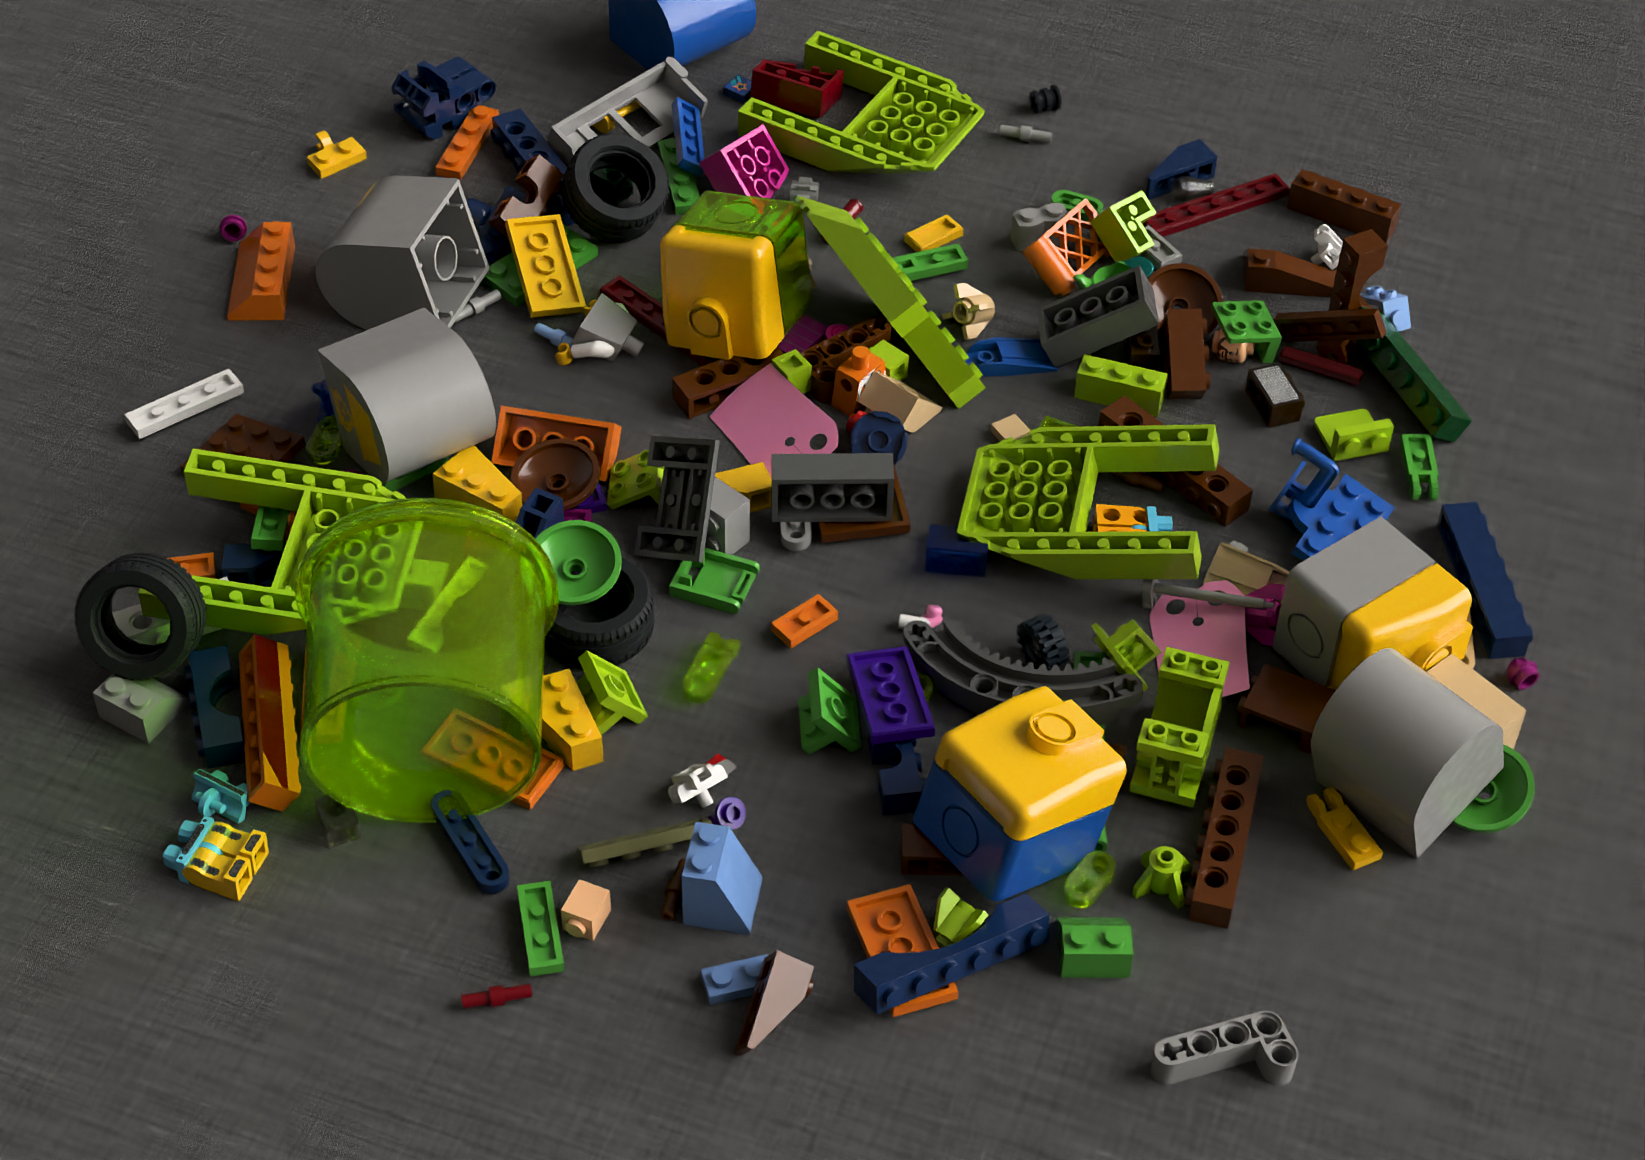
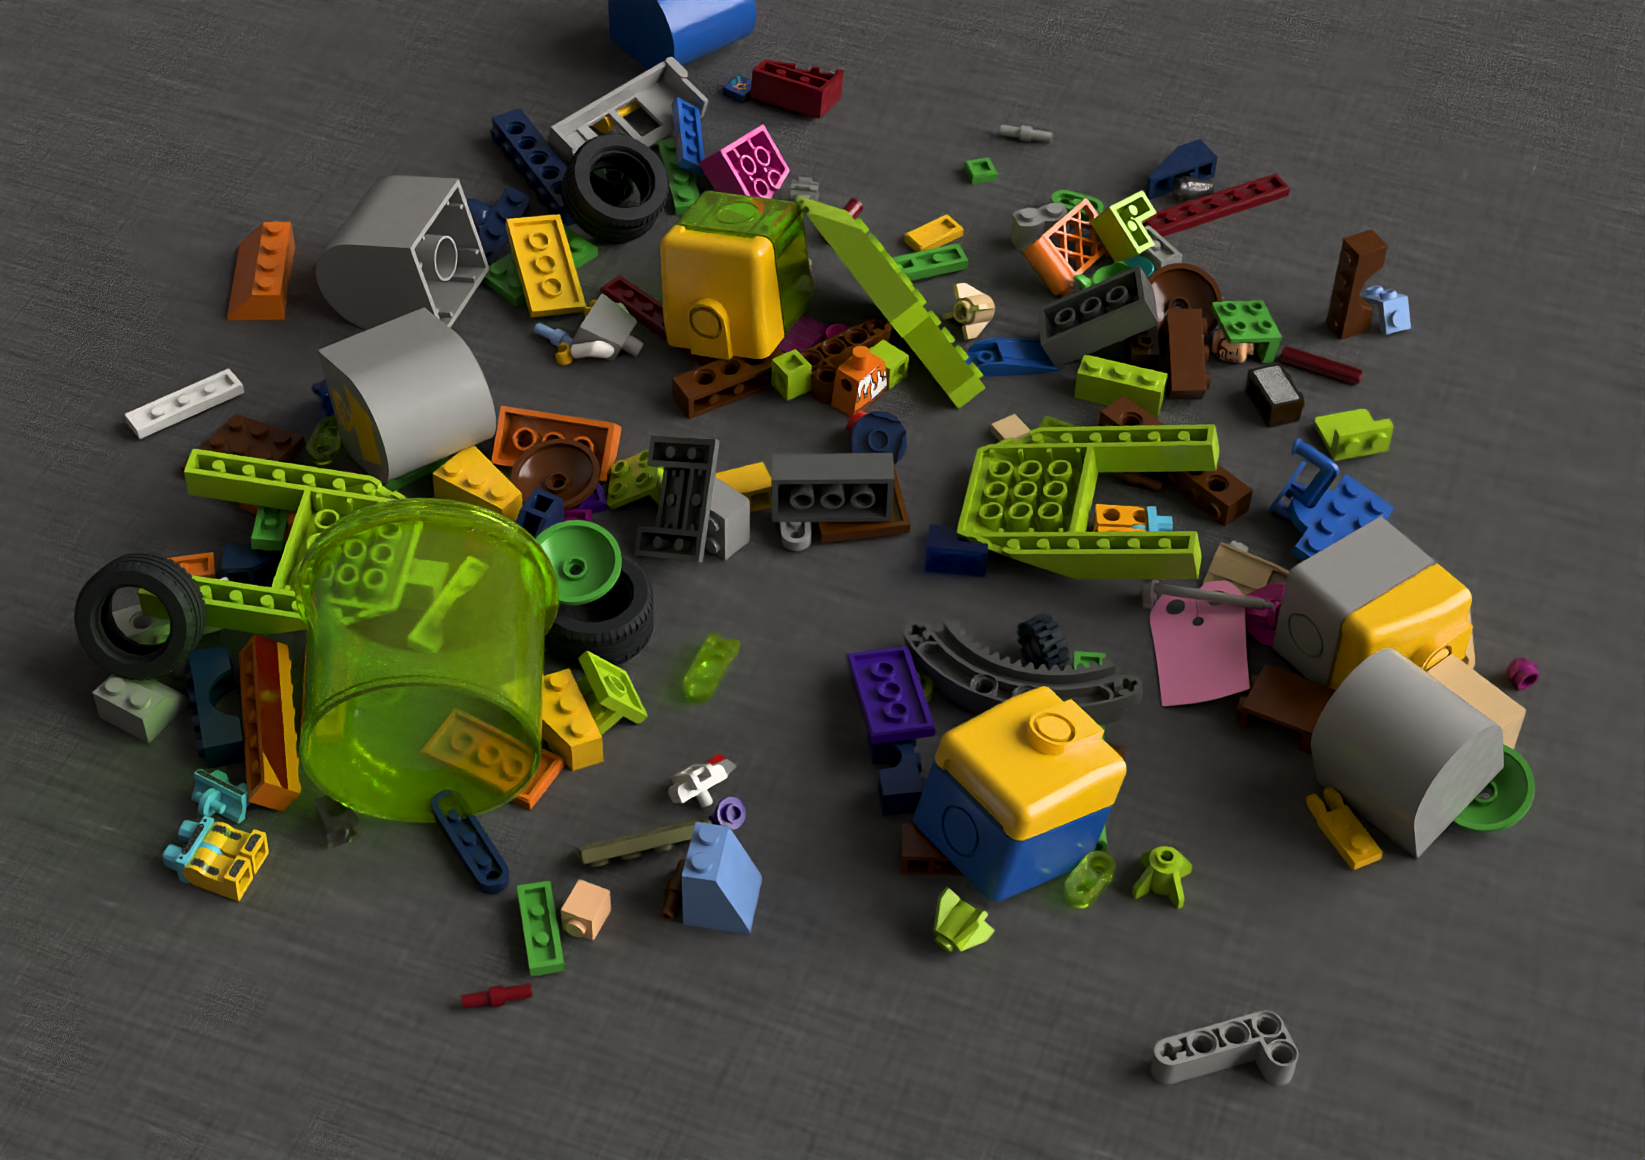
(233, 227): magenta plate -> none
(336, 156): yellow plate -> none
(450, 94): dark blue connector -> none
(466, 142): orange plate -> none
(477, 304): light grey bar -> none
(539, 182): reddish brown arch -> none
(720, 583): bright green container -> none
(731, 979): medium blue plate -> none
(769, 411): bright pink piece -> none
(778, 990): slope -> none
(804, 621): orange plate -> none
(828, 714): bright green bracket -> none
(897, 924): orange plate -> none
(898, 399): tan slope -> none
(900, 977): dark blue arch -> none
(901, 130): lime wedge -> none
(932, 617): arm -> none
(980, 171): none -> bright green tile
(1045, 99): black bush -> none
(1094, 947): bright green slope -> none
(1127, 648): lime bracket -> none
(1181, 728): lime piece -> none
(1225, 839): reddish brown brick -> none
(1283, 274): reddish brown wedge -> none
(1328, 247): white piece -> none
(1333, 329): reddish brown plate -> none
(1343, 205): reddish brown brick -> none
(1416, 383): dark green brick -> none
(1419, 464): bright green hinge -> none
(1483, 573): dark blue brick -> none

